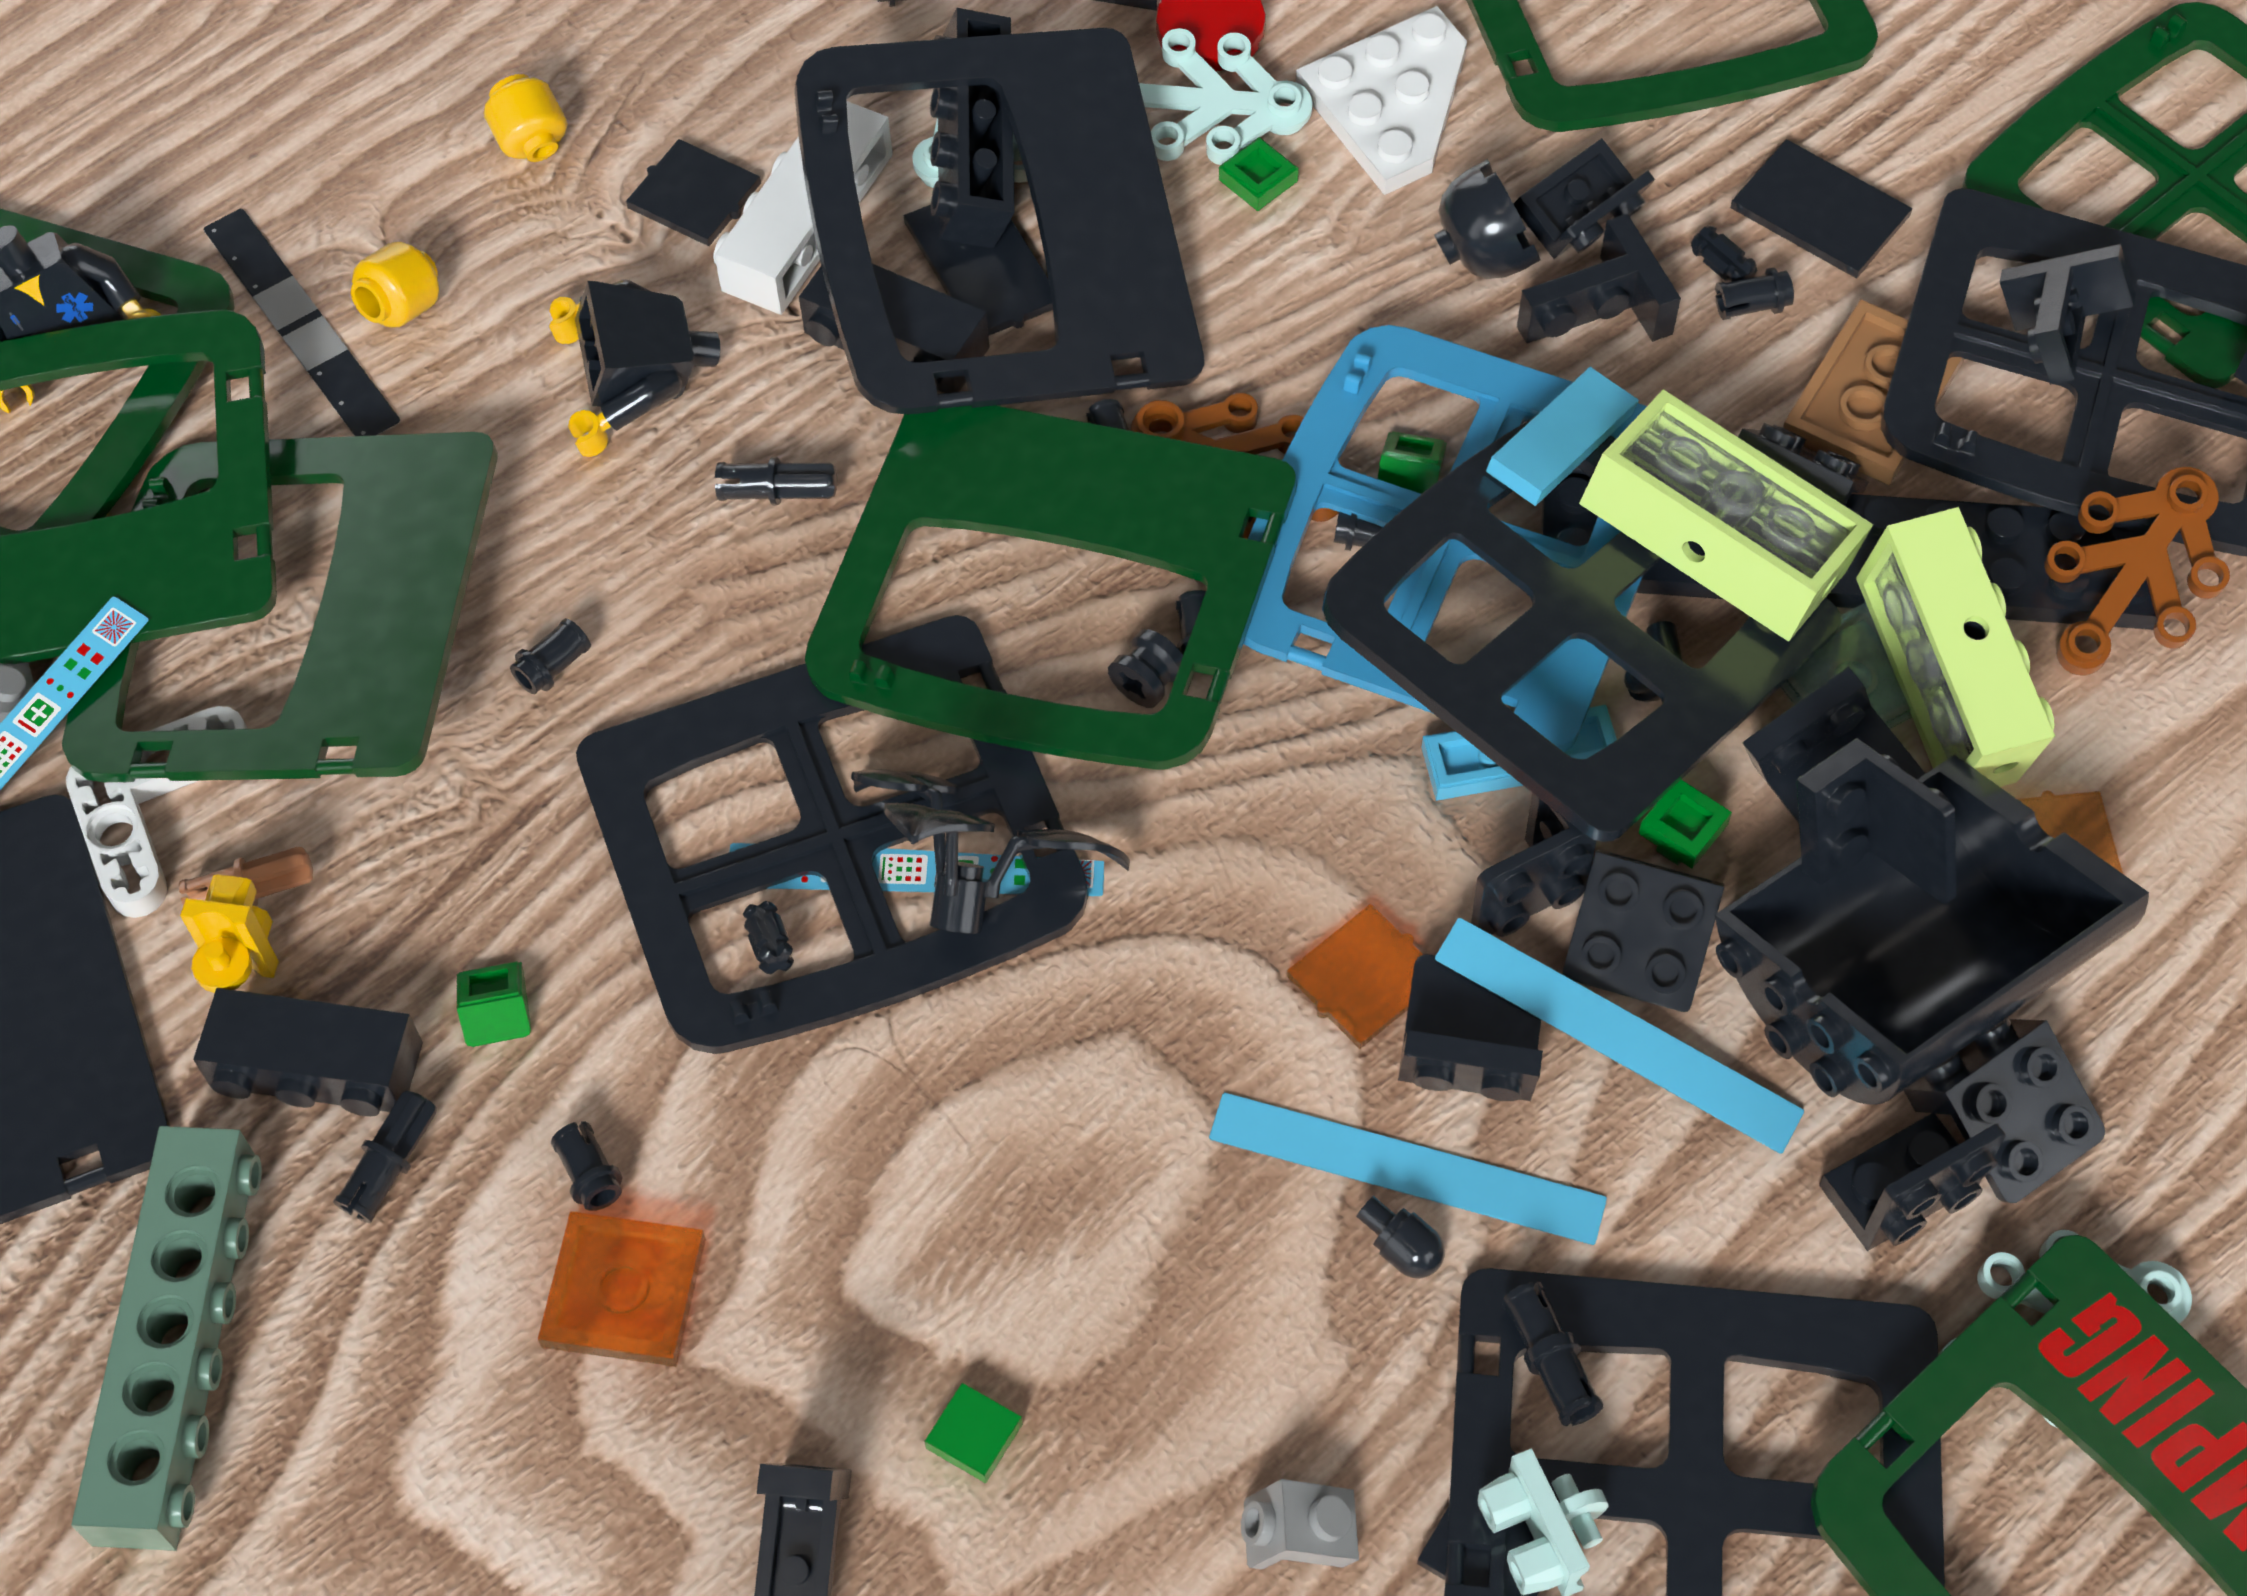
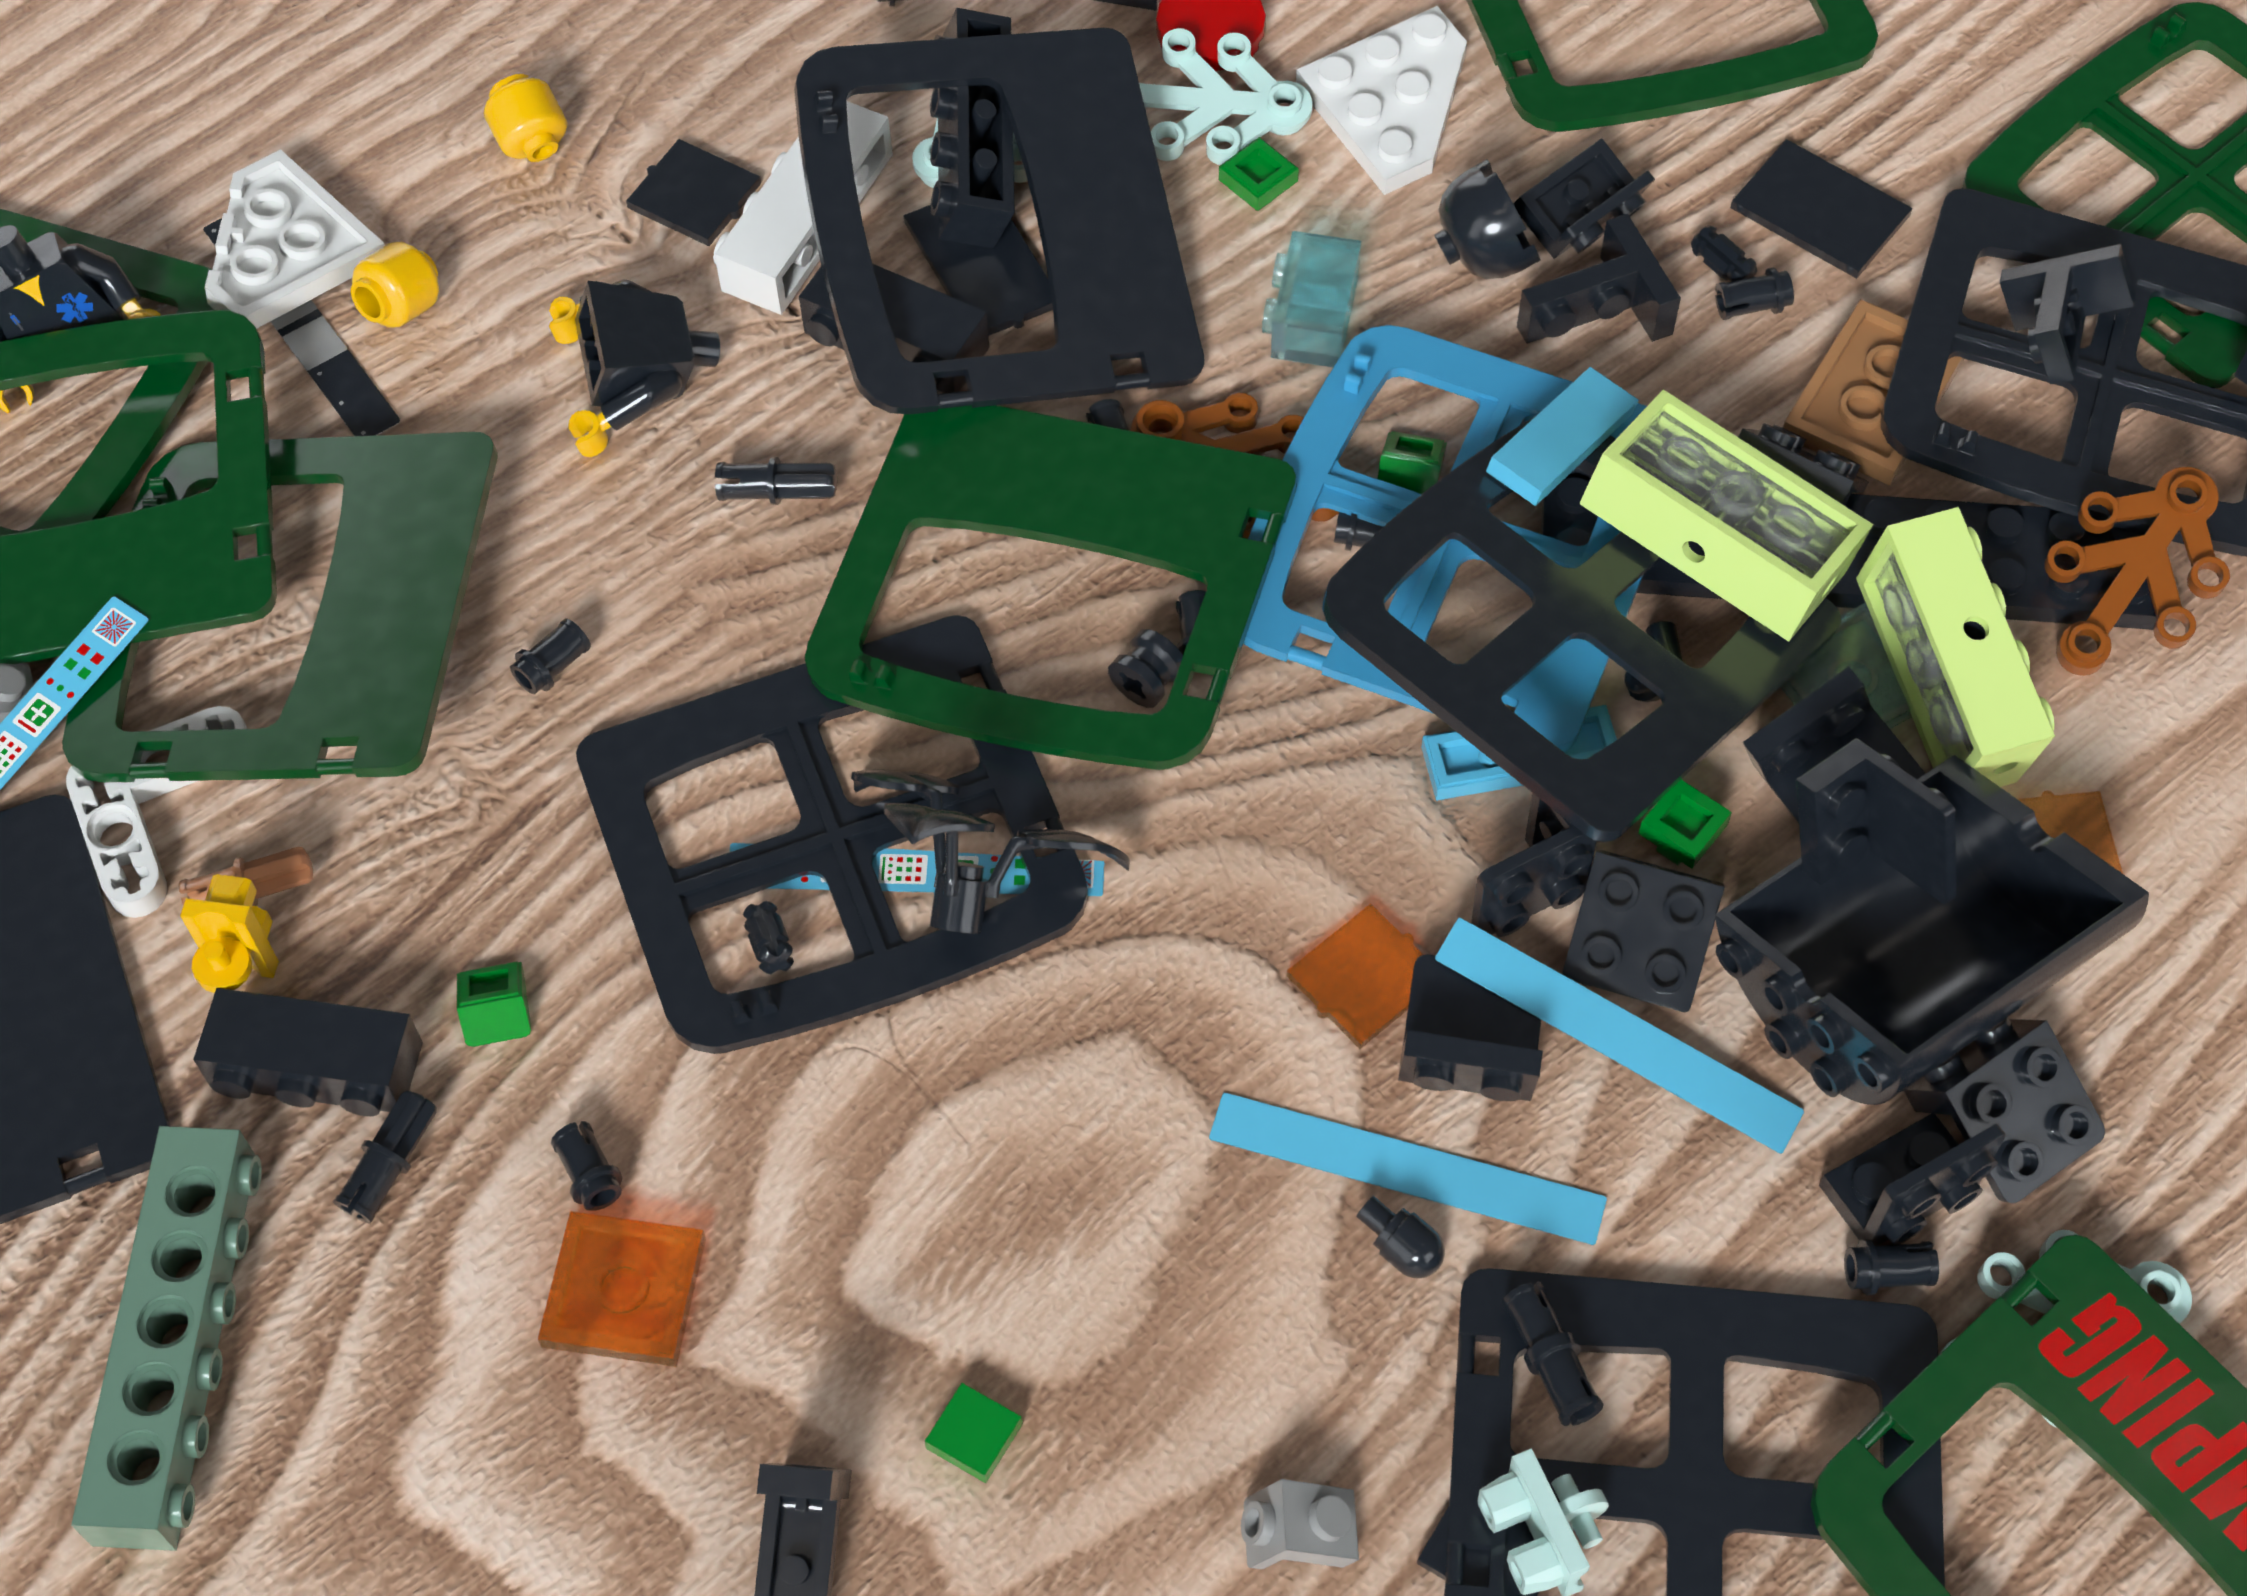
(282, 242): none -> white plate
(1313, 298): none -> clear light blue brick
(1898, 1265): none -> black pin

